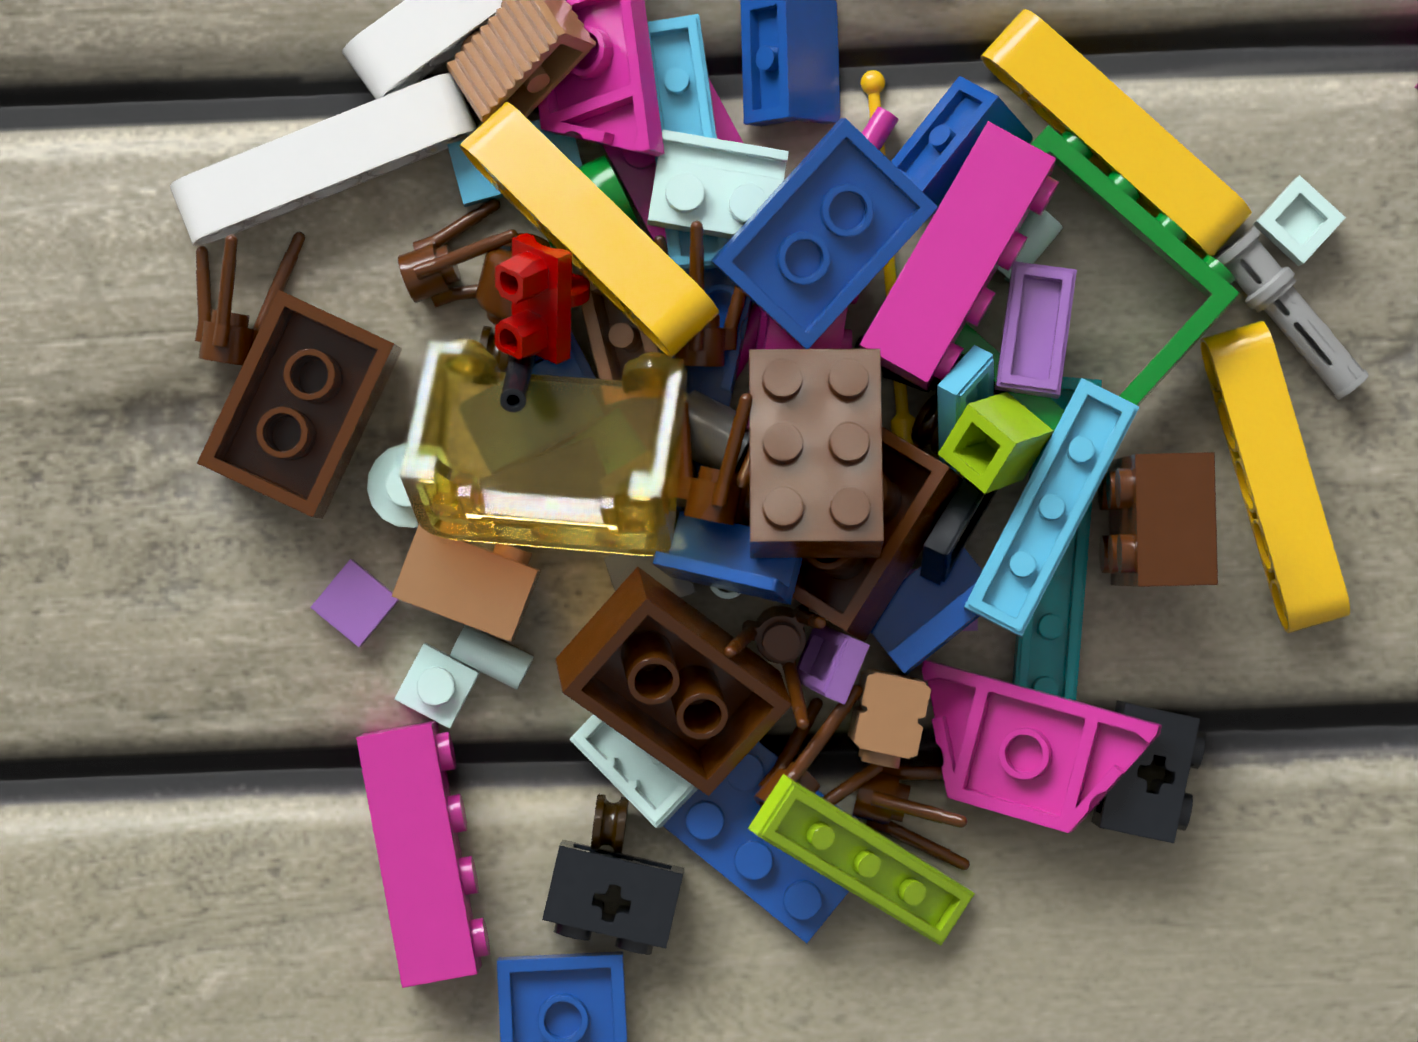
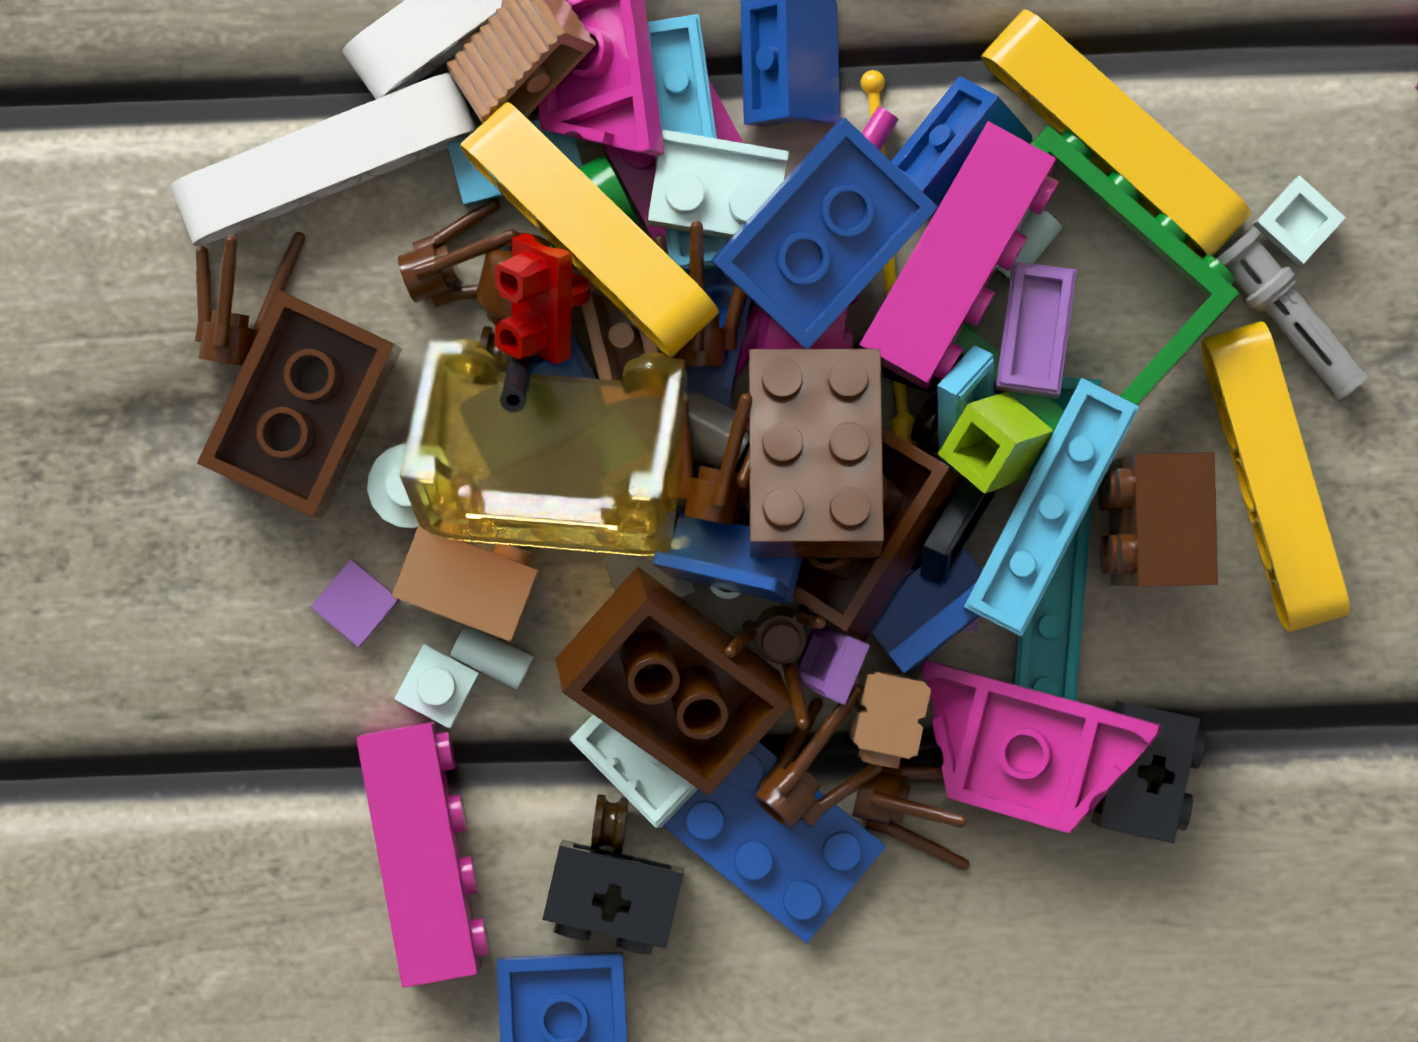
(861, 860): lime tile -> none

